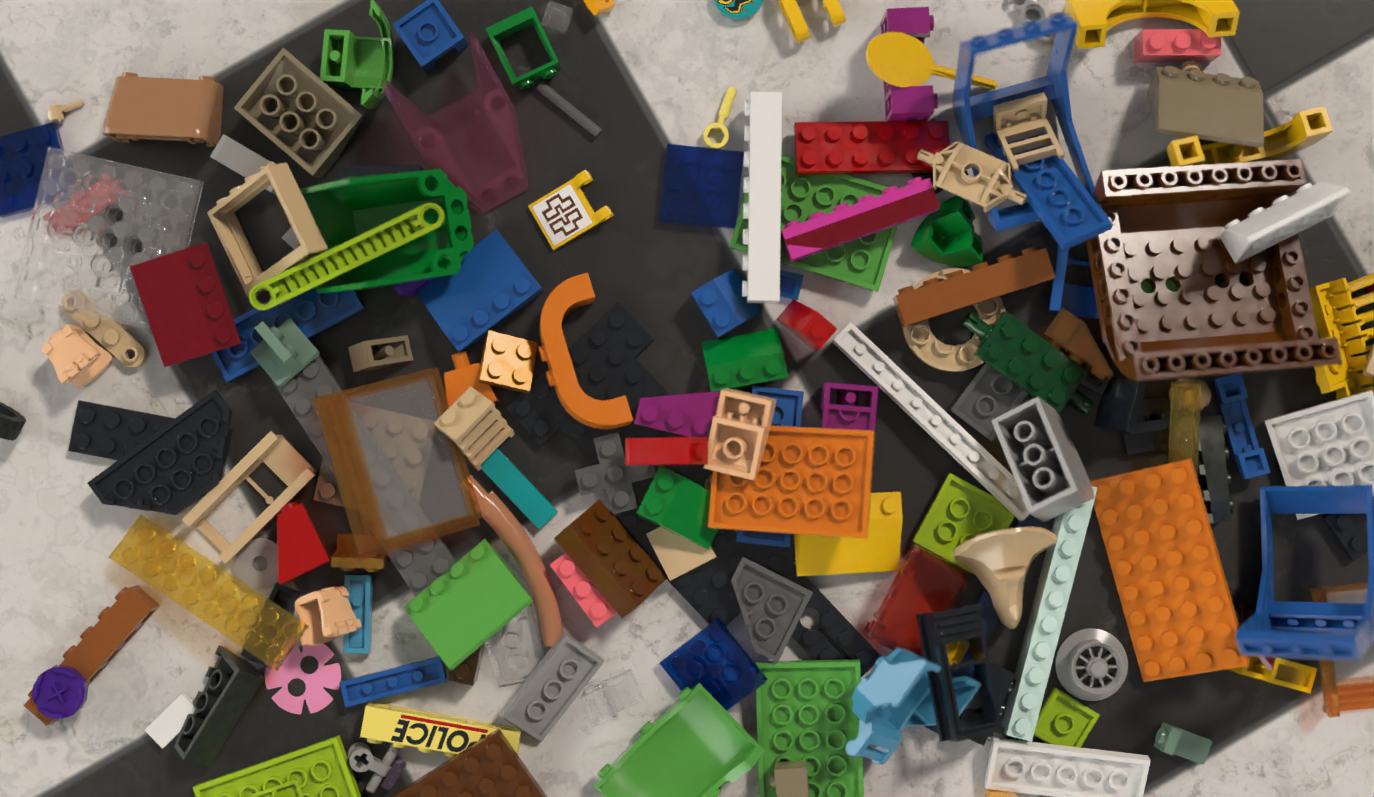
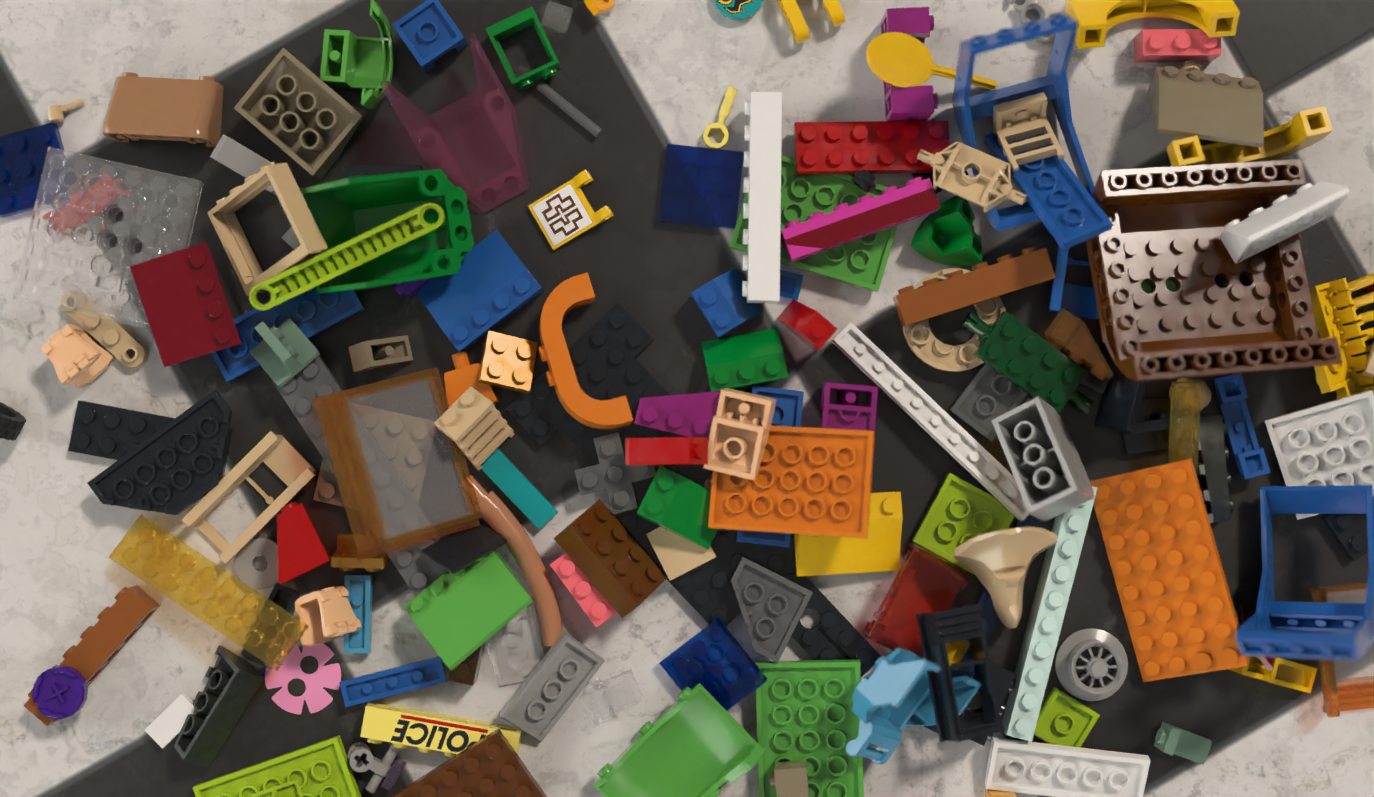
(464, 547): none -> black window
(864, 180): none -> black plate

